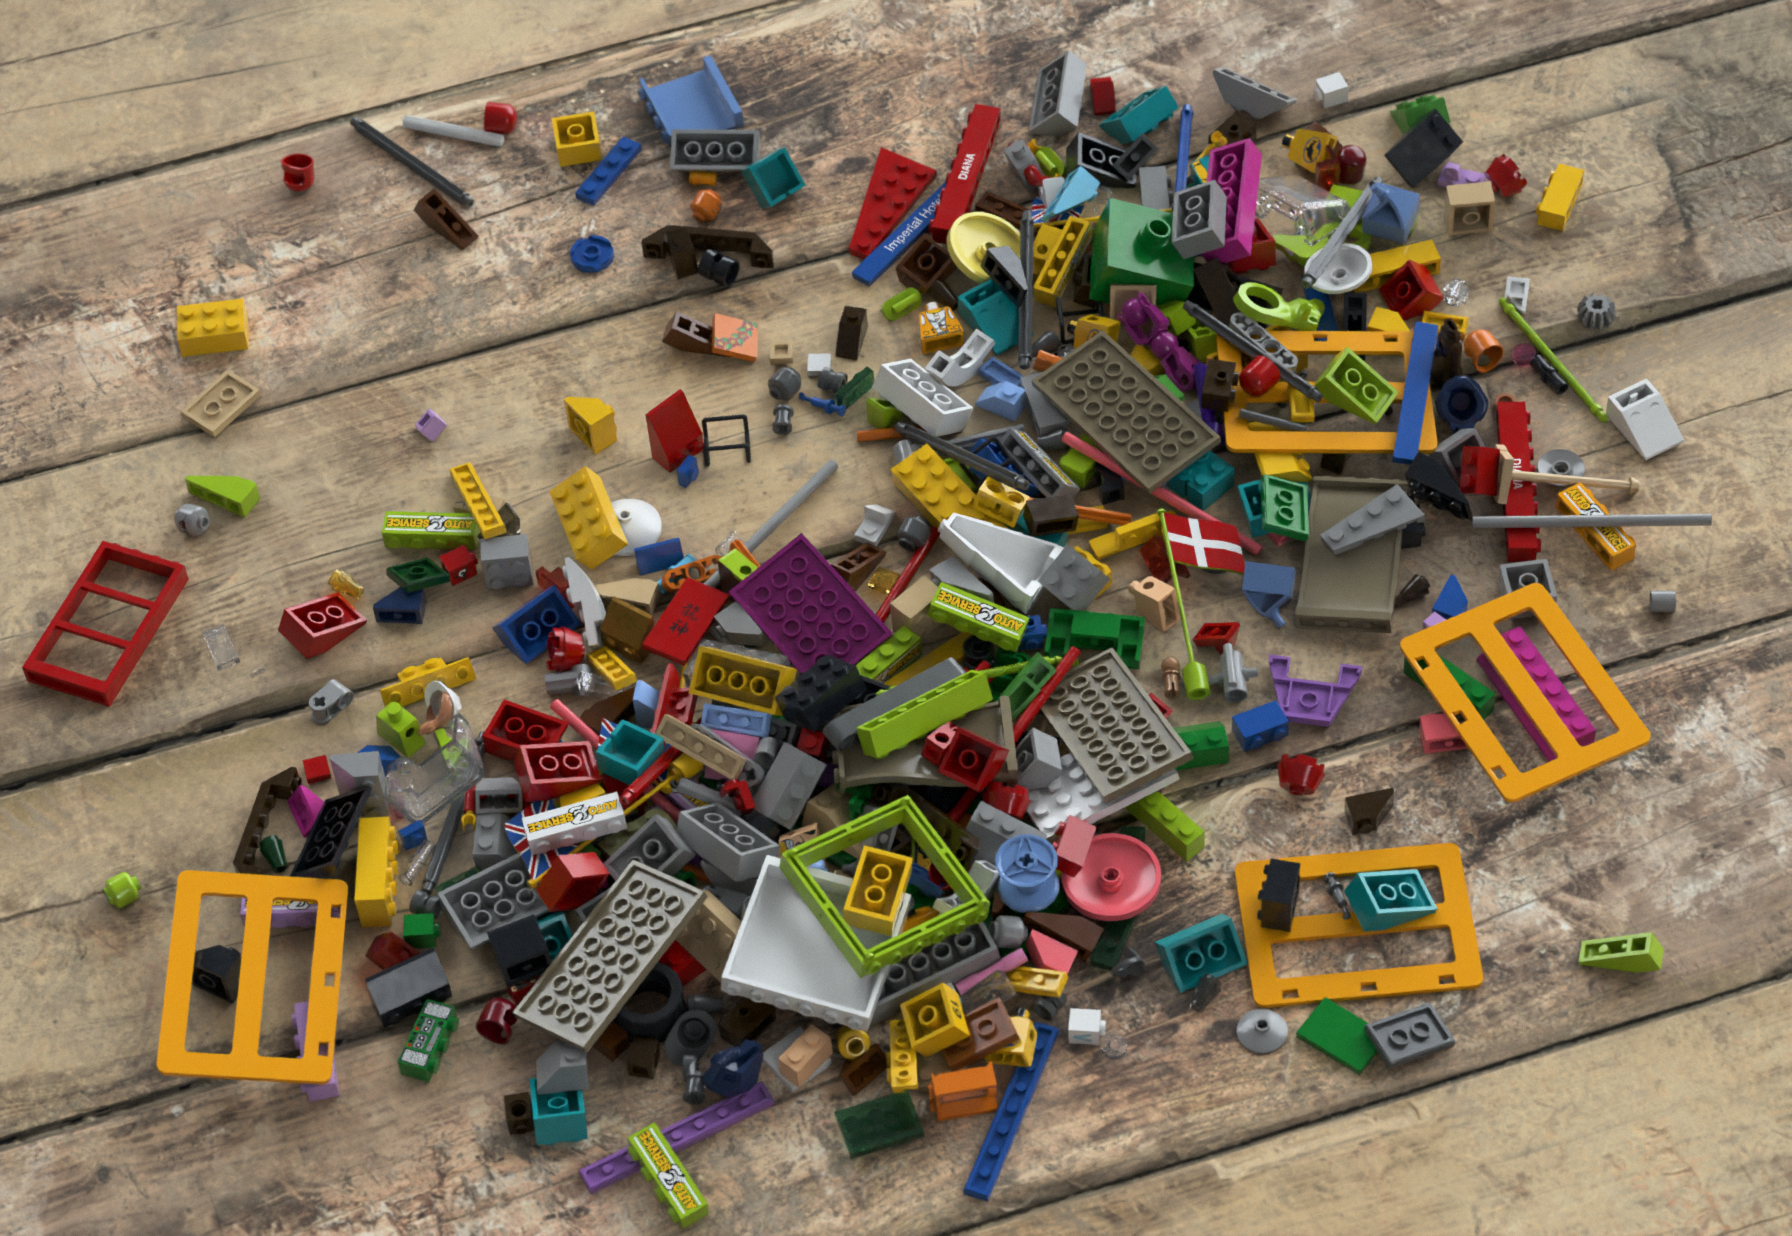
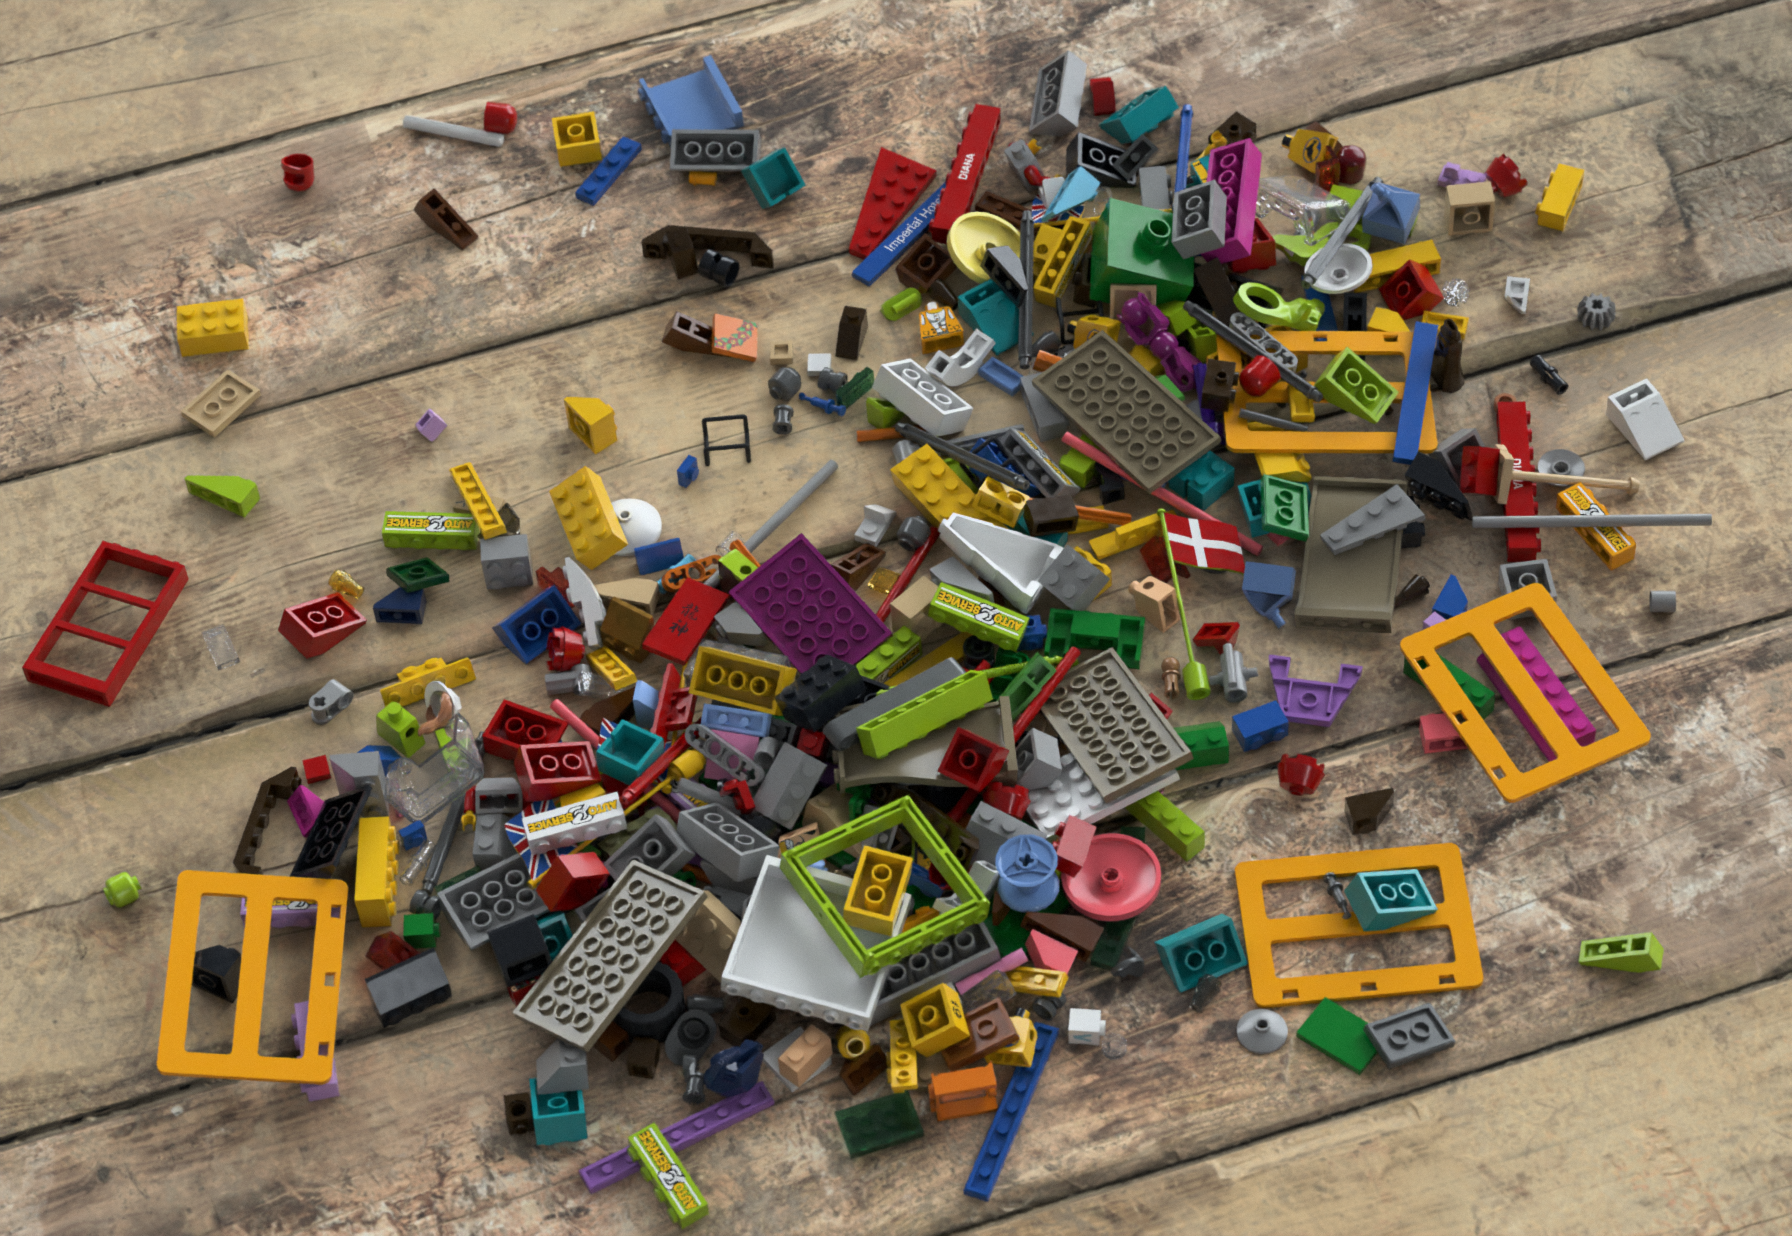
(191, 519): light grey head -> none
(273, 851): dark green cone -> none
(412, 162): dark grey piece -> none
(428, 1040): brick -> none
(459, 564): red brick -> none
(494, 1018): dark red helmet -> none
(592, 254): blue tile -> none
(673, 432): red slope -> none
(701, 747): tan plate -> none
(706, 205): orange head -> none
(938, 743): red leg -> none
(1003, 400): light blue slope -> none
(1008, 931): light grey head -> none
(1050, 162): lime piece -> none
(1053, 440): dark grey cone -> none
(1249, 94): light grey wedge -> none
(1279, 895): black container -> none
(1331, 90): white brick -> none
(1334, 461): dark brown bracket -> none
(1408, 113): bright green slope -> none
(1423, 147): black slope -> none
(1461, 403): dark blue helmet -> none
(1481, 343): orange helmet -> none
(1523, 354): clear pink tile -> none
(1595, 408): lime hose -> none

